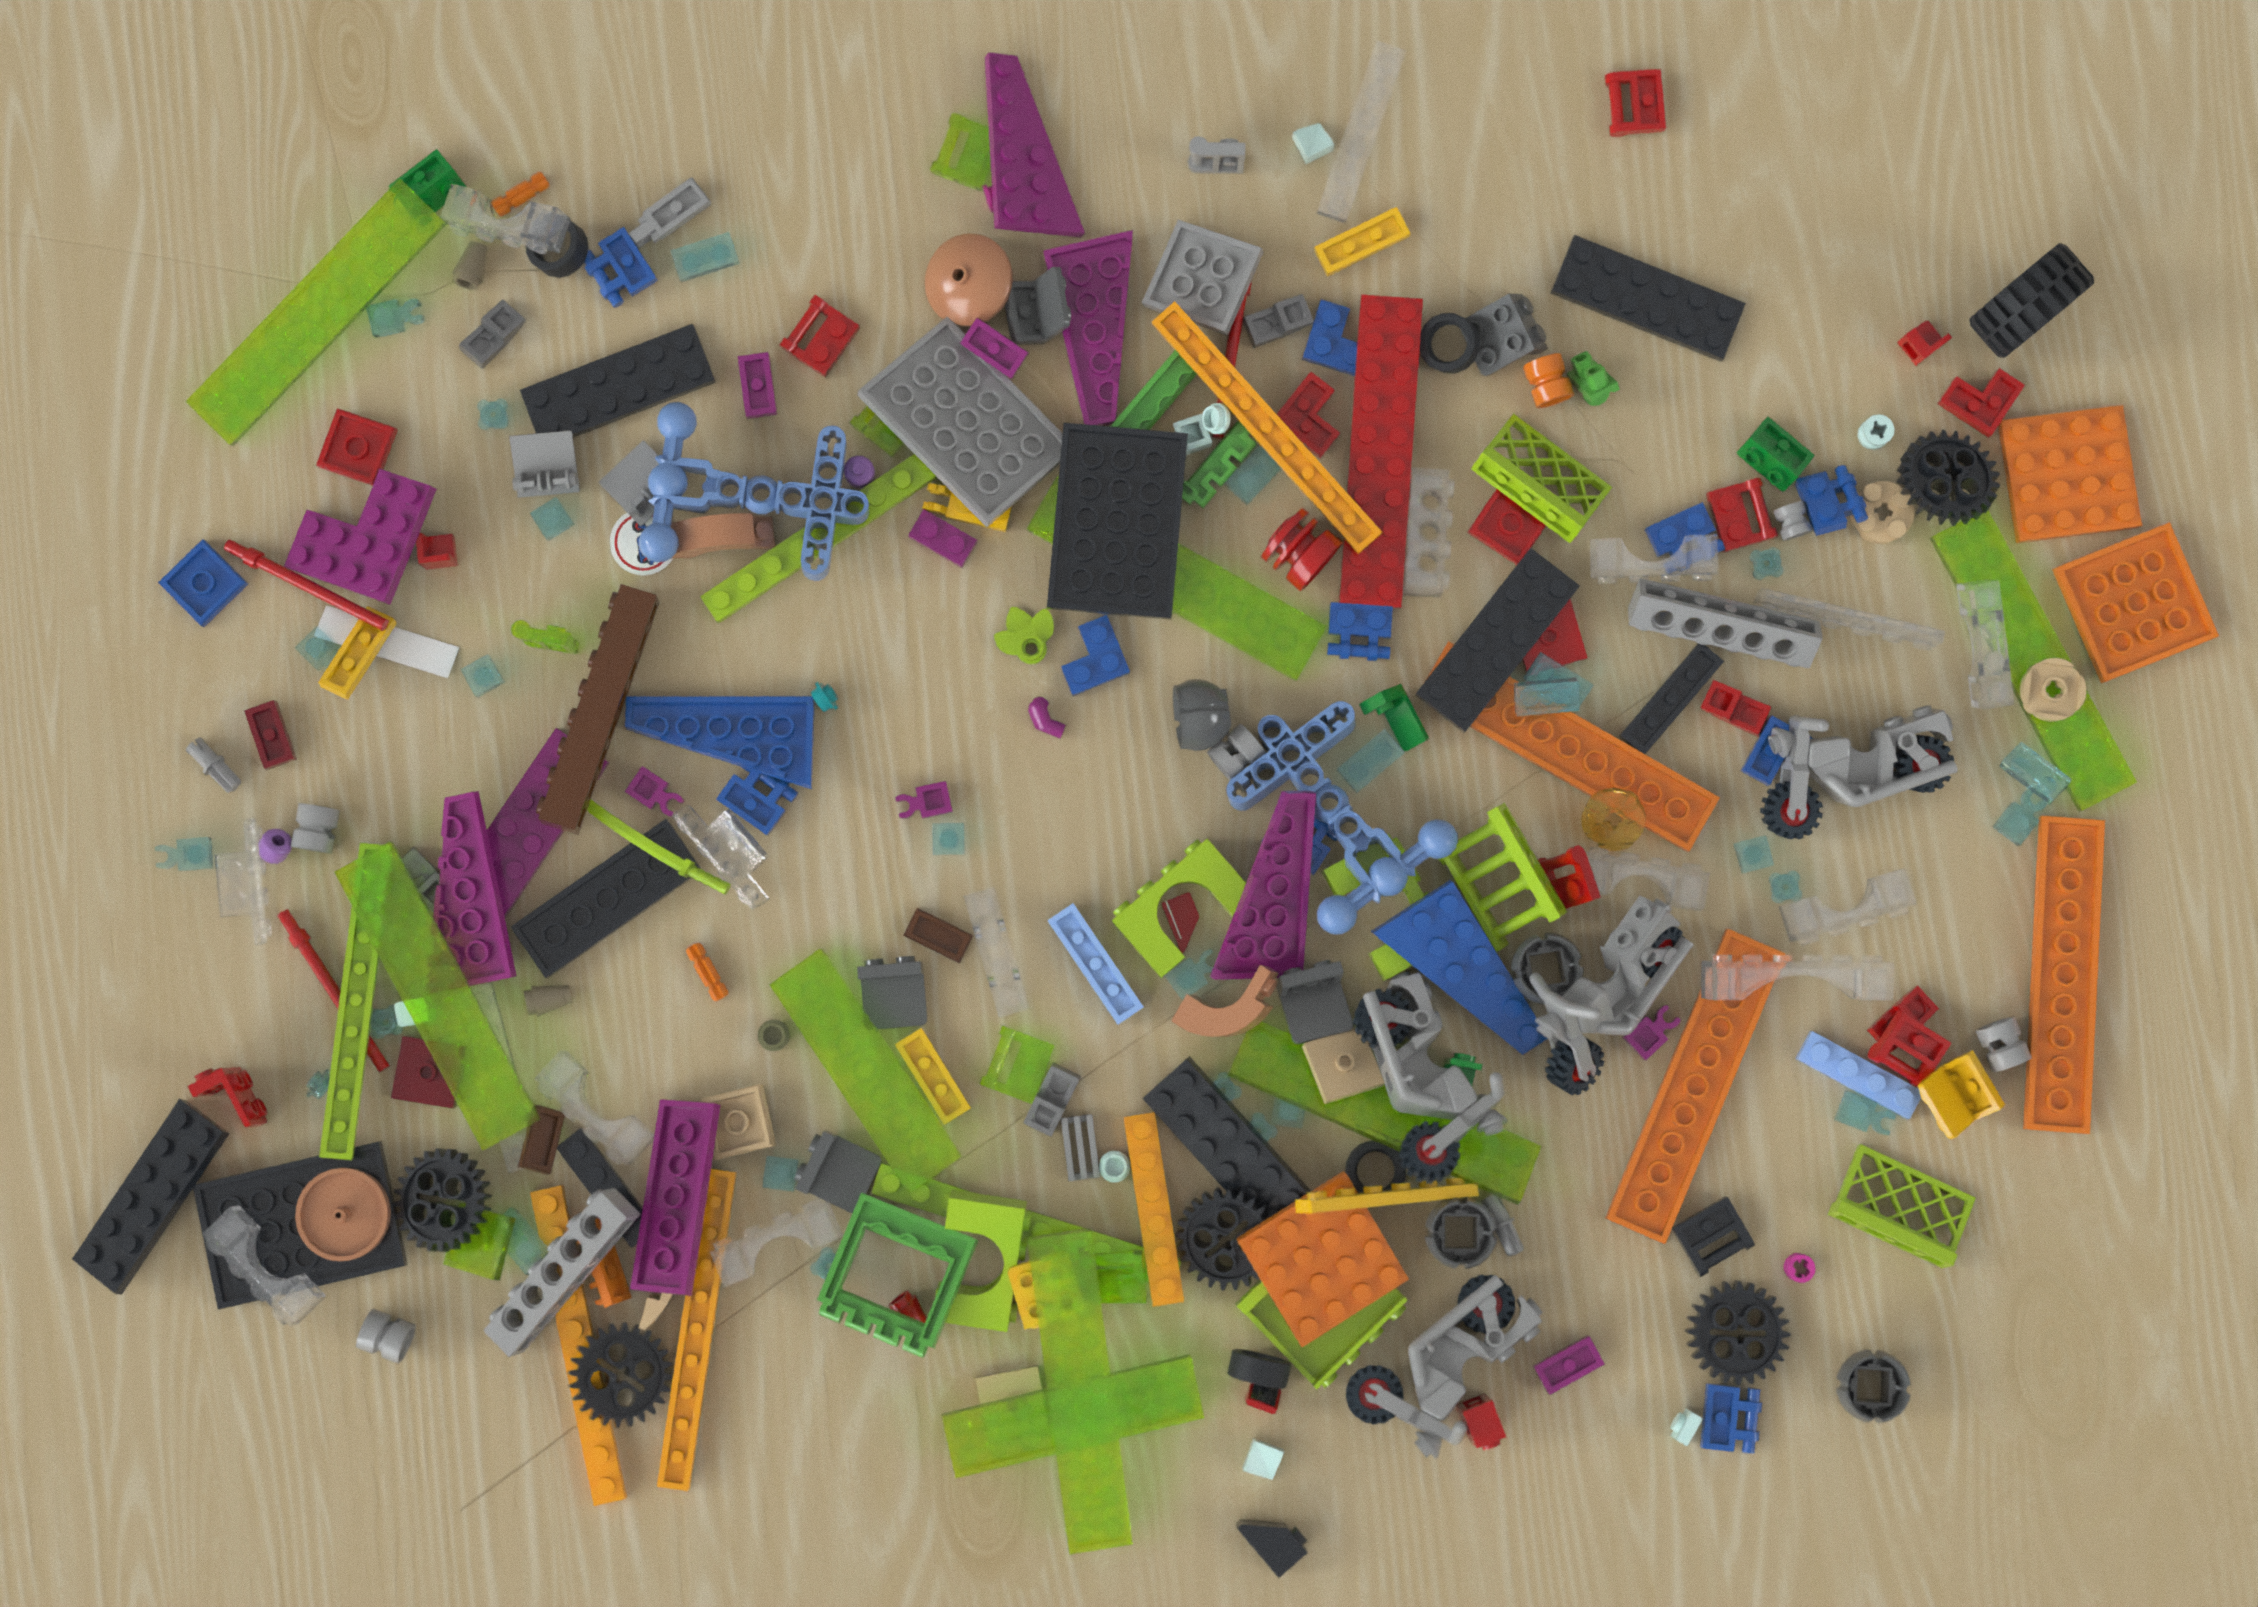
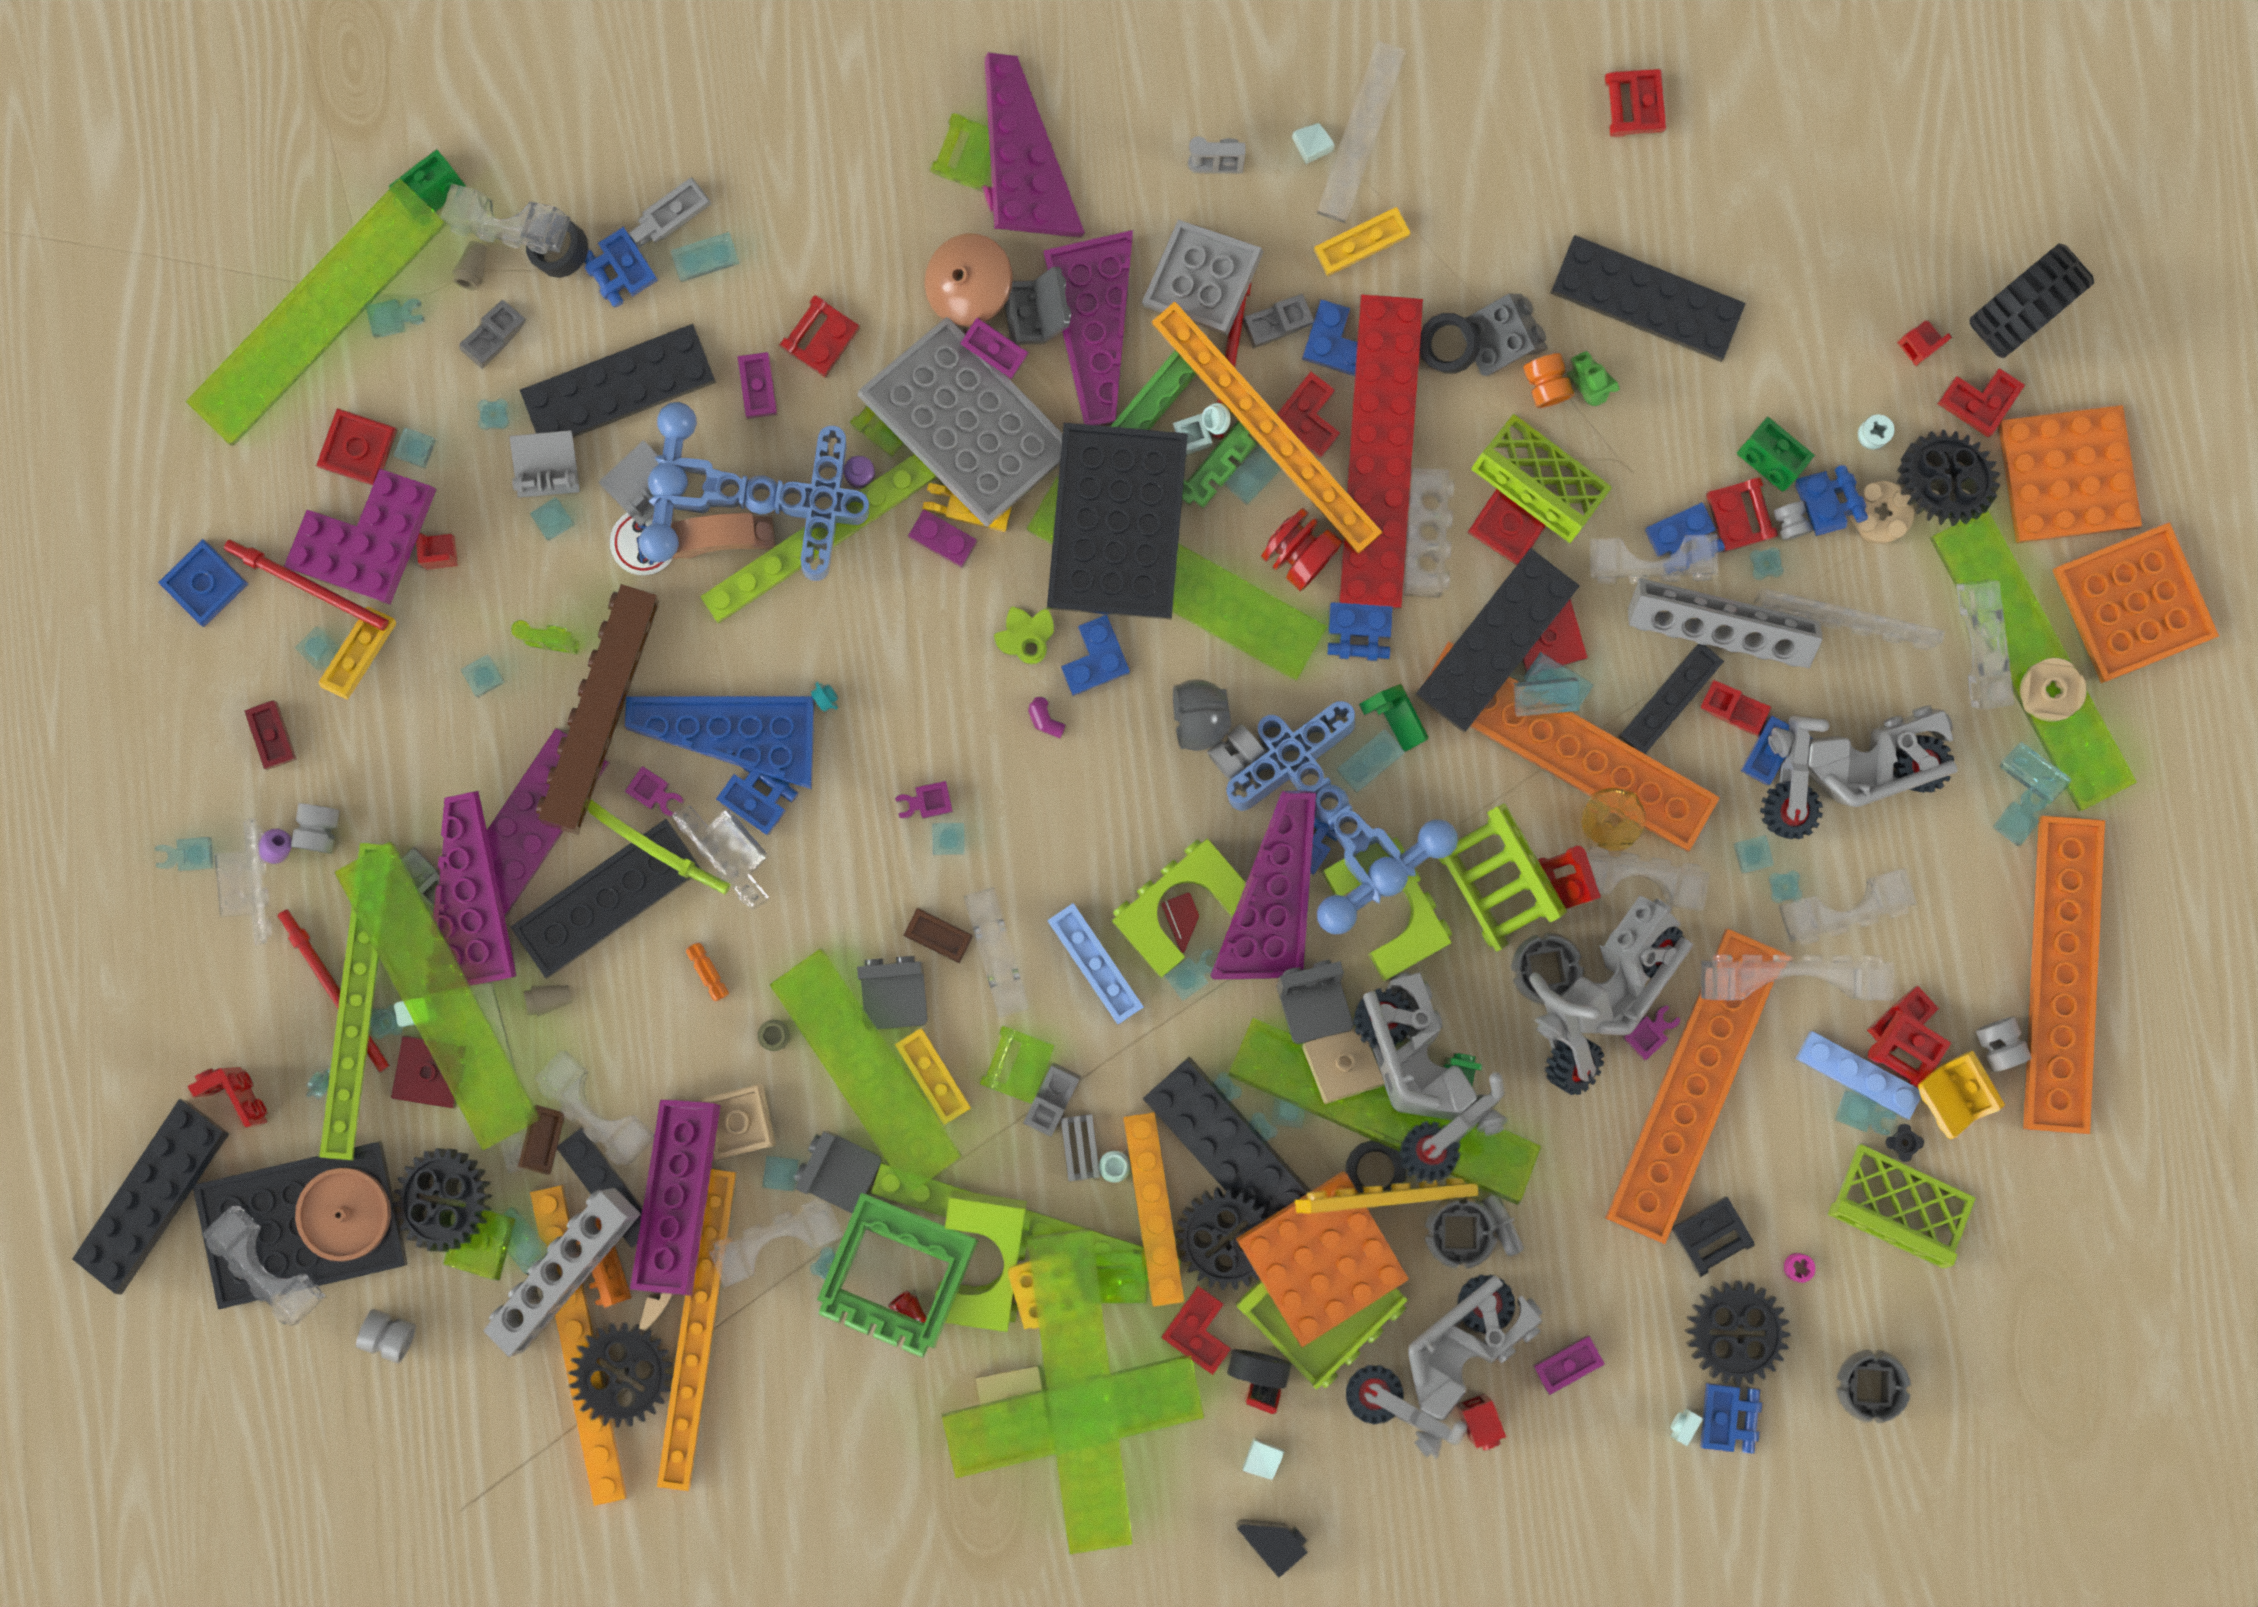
(213, 765): light grey axle -> none
(400, 645): white sticker -> none
(414, 447): none -> clear light blue plate
(520, 194): orange axle -> none
(1189, 1332): none -> red plate
(1206, 1020): nougat arch -> none
(1454, 953): blue wing -> none
(1914, 1142): none -> black plate

